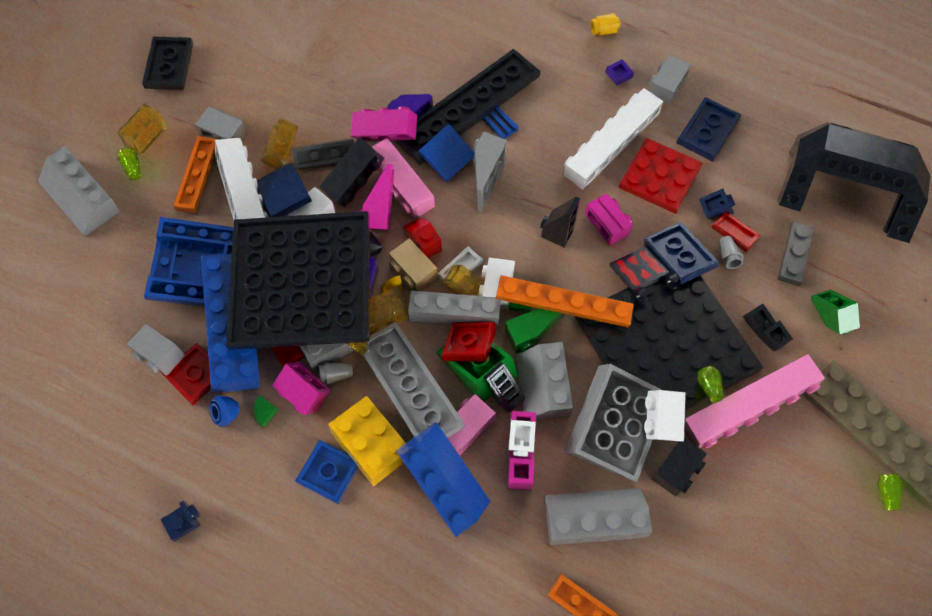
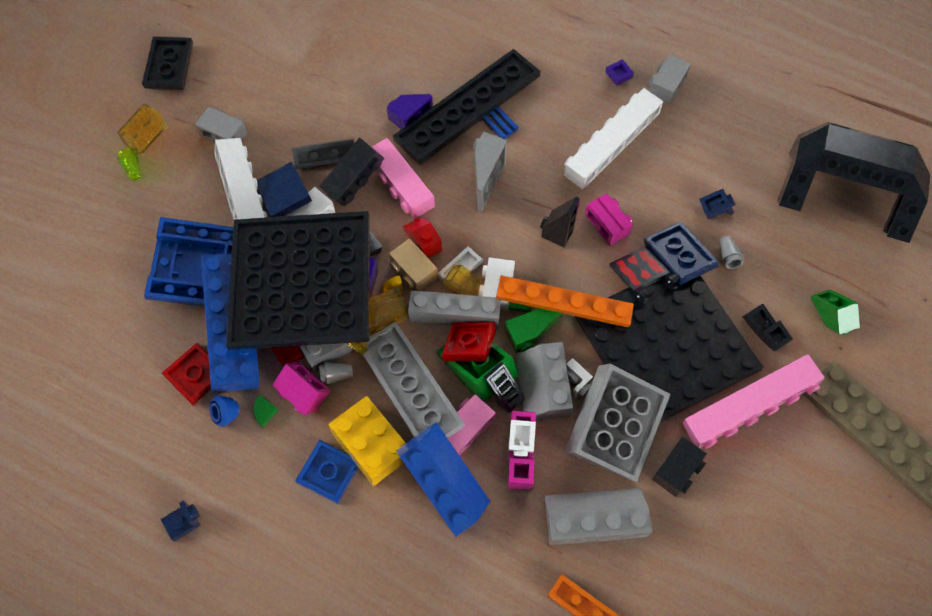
(76, 191): light grey slope -> none
(155, 349): light grey brick -> none
(195, 175): orange plate -> none
(279, 143): clear yellow brick -> none
(380, 200): dark pink slope -> none
(383, 124): dark pink brick -> none
(447, 153): blue tile -> none
(578, 375): none -> white bracket
(605, 24): yellow brick -> none
(660, 175): red plate -> none
(665, 415): white brick -> none
(708, 129): dark blue tile -> none
(711, 382): clear neon green cone -> none
(741, 234): red tile -> none
(795, 253): dark grey plate -> none
(890, 491): clear neon green cone -> none

